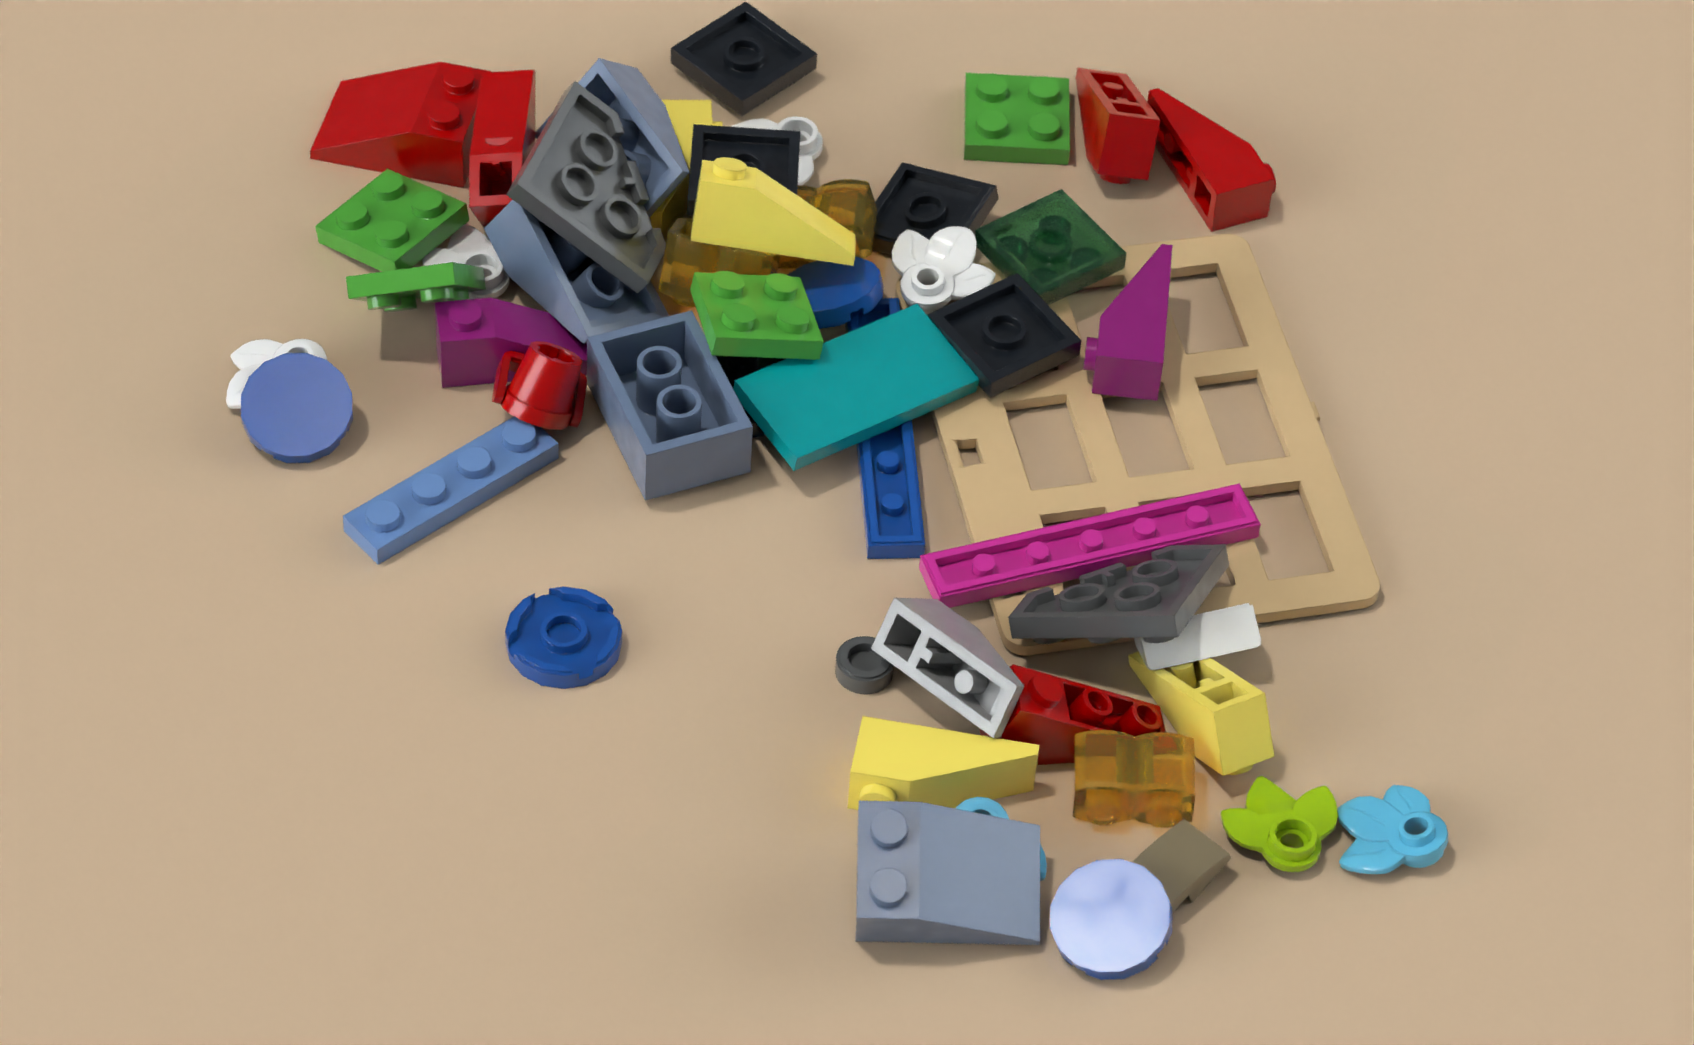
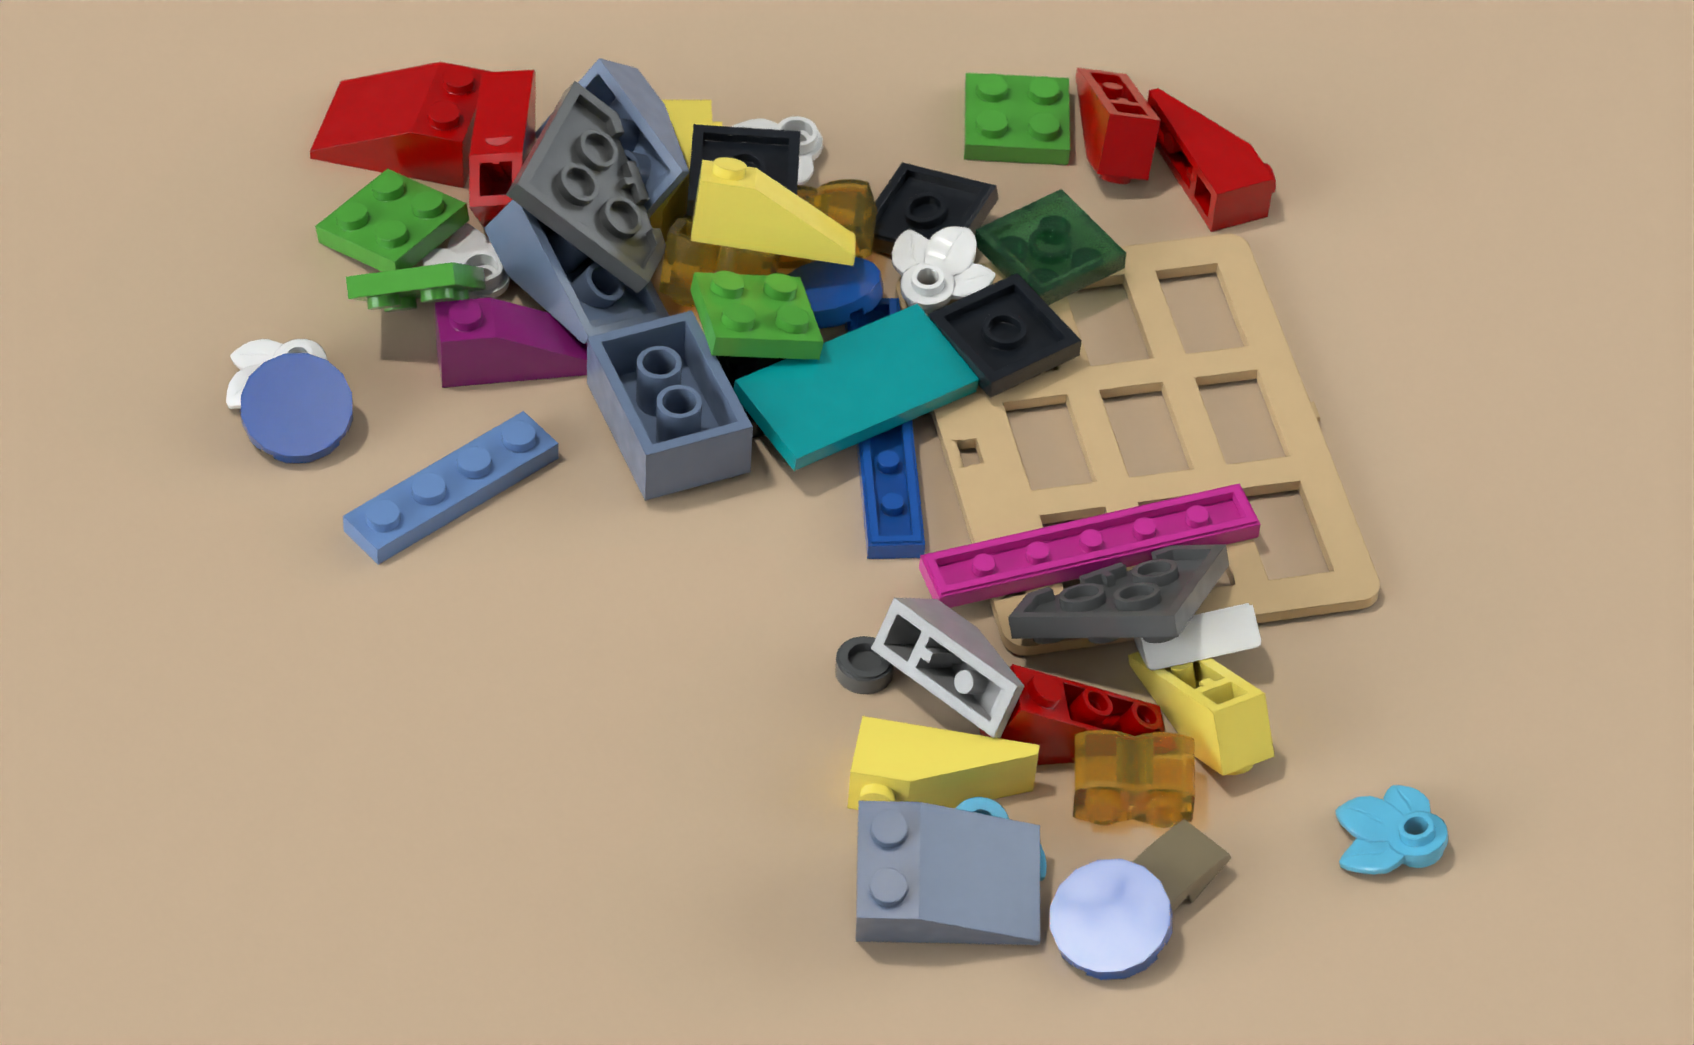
(545, 388): red piece -> none
(563, 654): blue tile -> none
(743, 58): black plate -> none
(1132, 334): magenta slope -> none
(1278, 820): lime plate -> none

